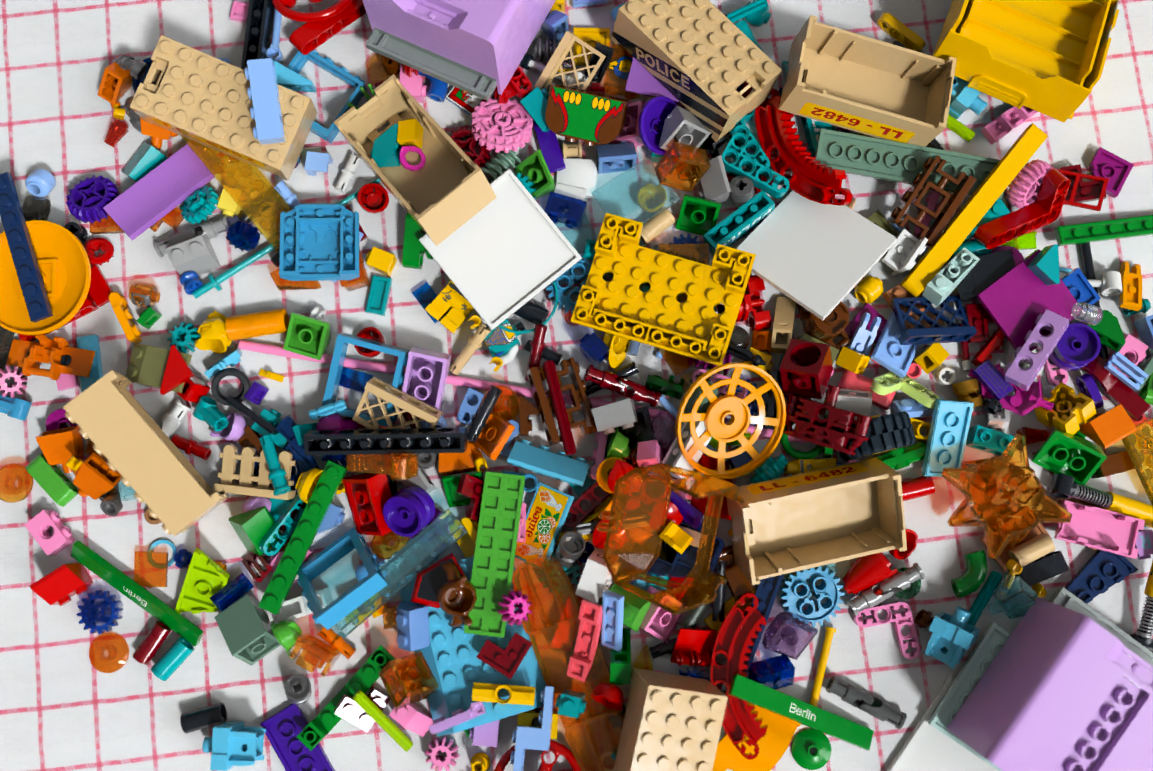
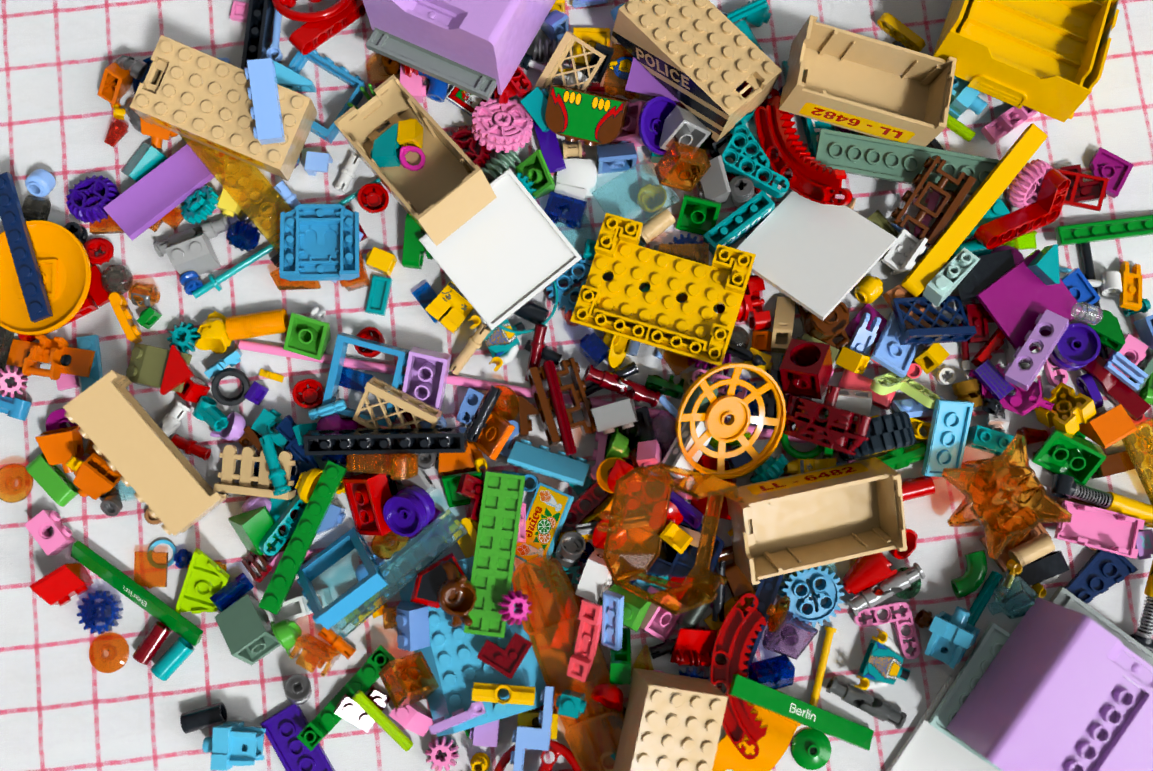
(115, 278): none -> clear smoke helmet
(252, 415): black bar -> none
(309, 395): none -> red helmet
(777, 613): none -> clear orange dish
(881, 664): none -> torso

